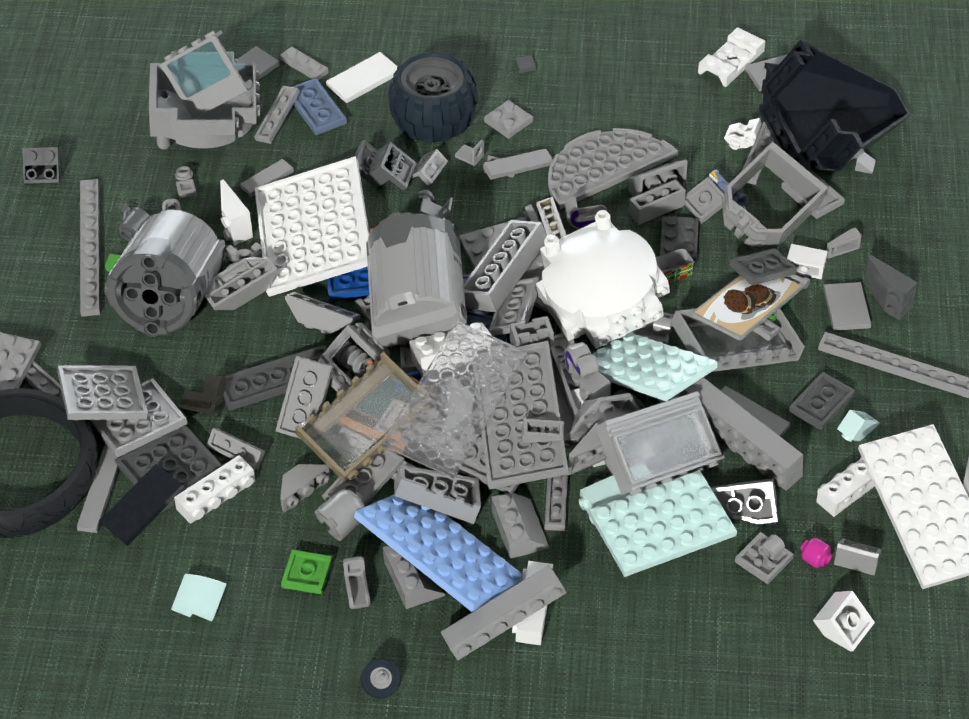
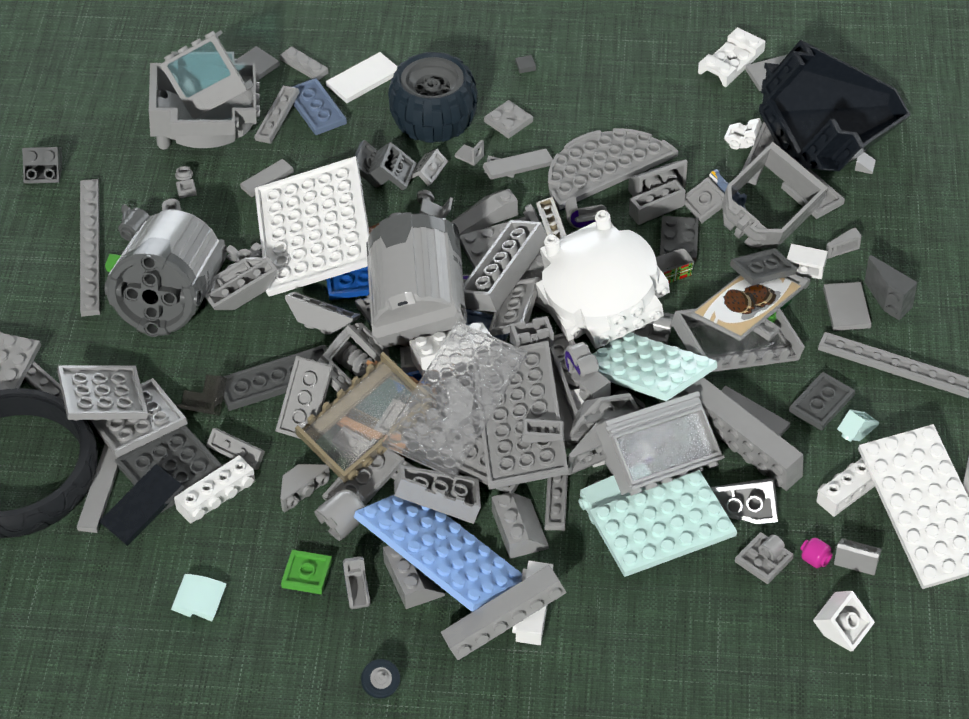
(234, 216): white slope -> none
(488, 211): none -> light grey wedge

